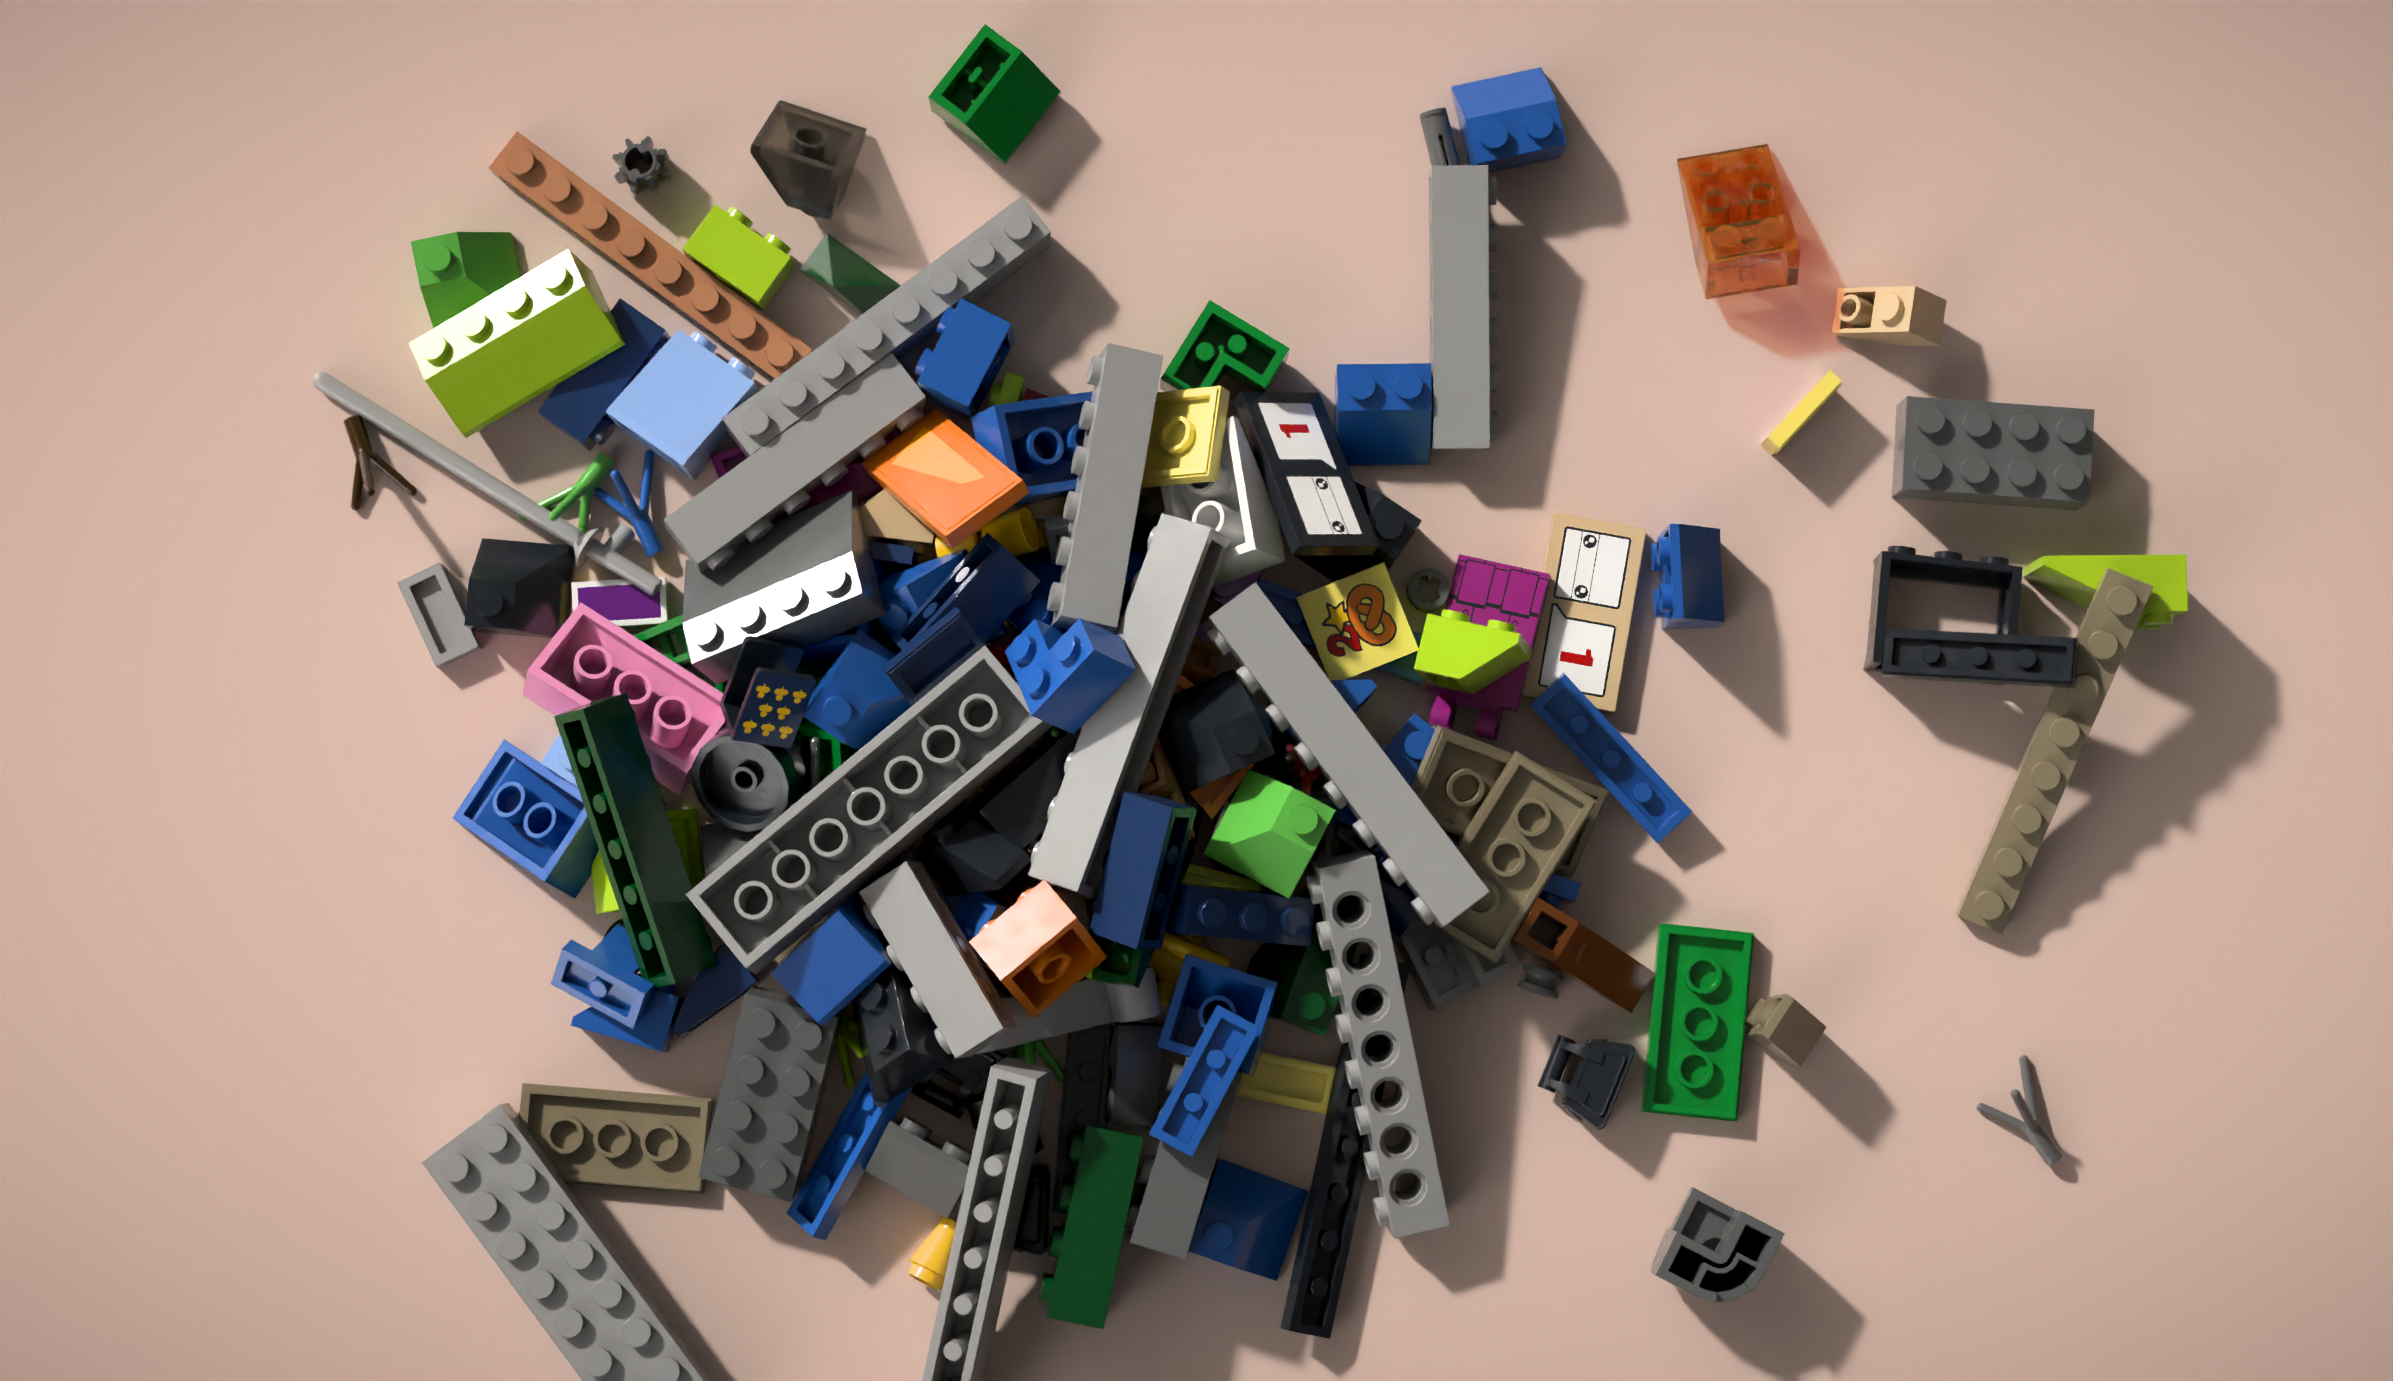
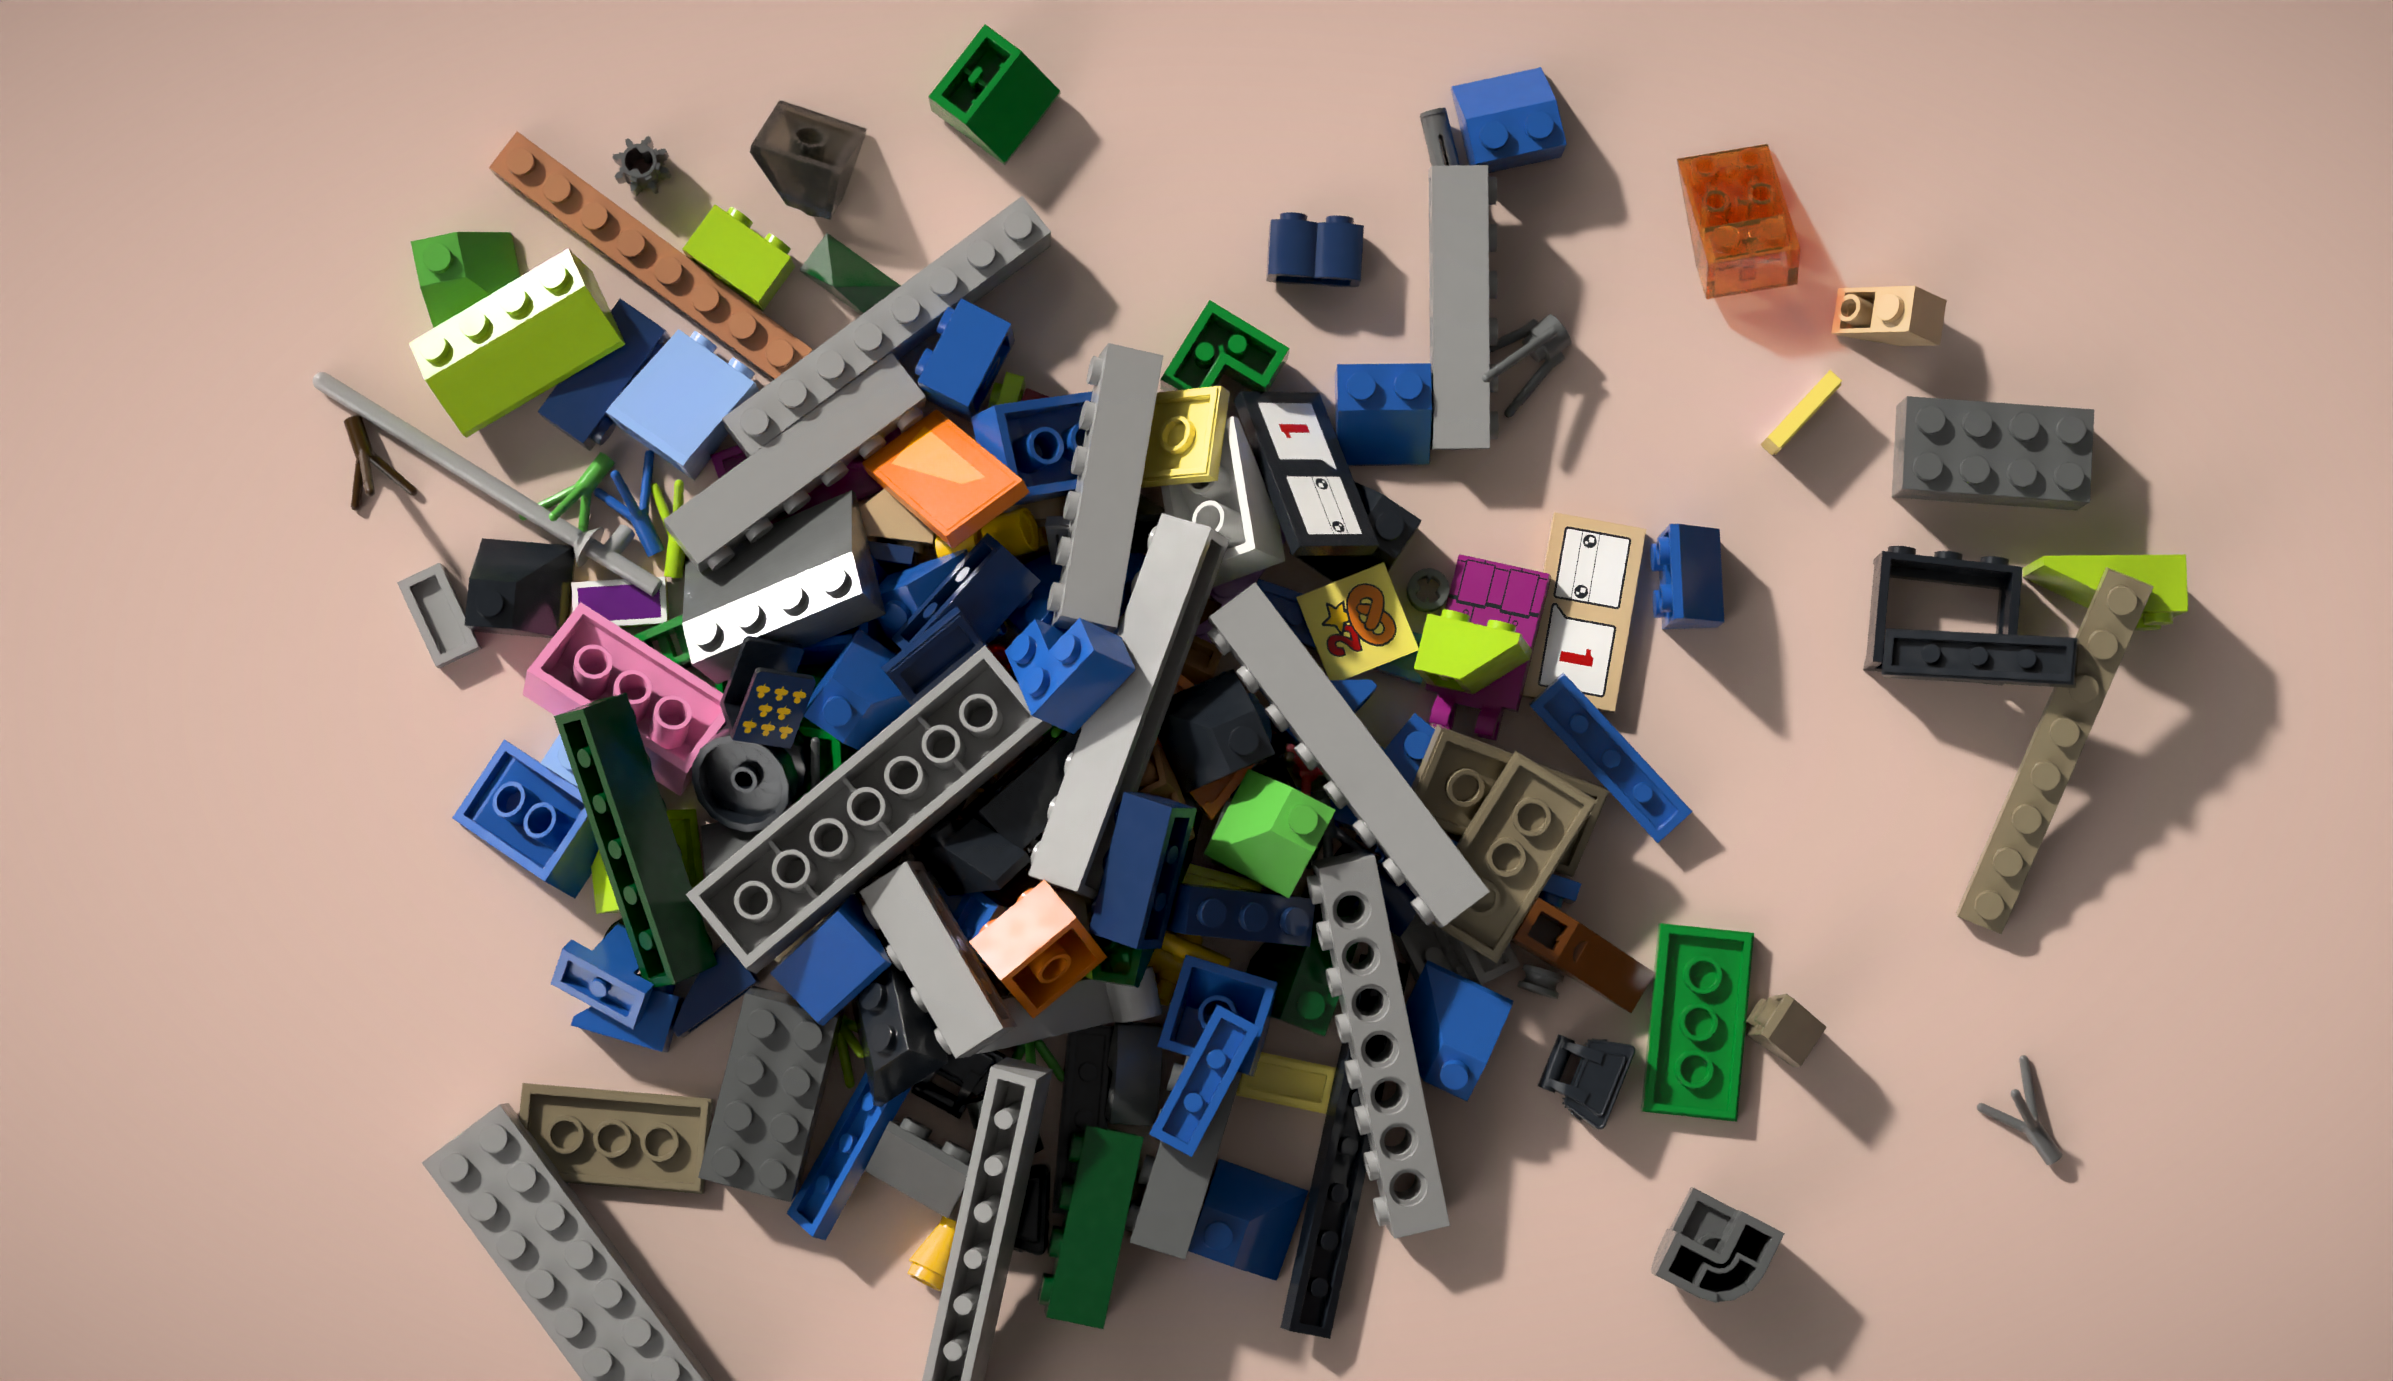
(675, 555): none -> lime plant
(1314, 251): none -> dark blue brick
(1453, 1028): none -> blue slope
(1542, 341): none -> dark grey plant

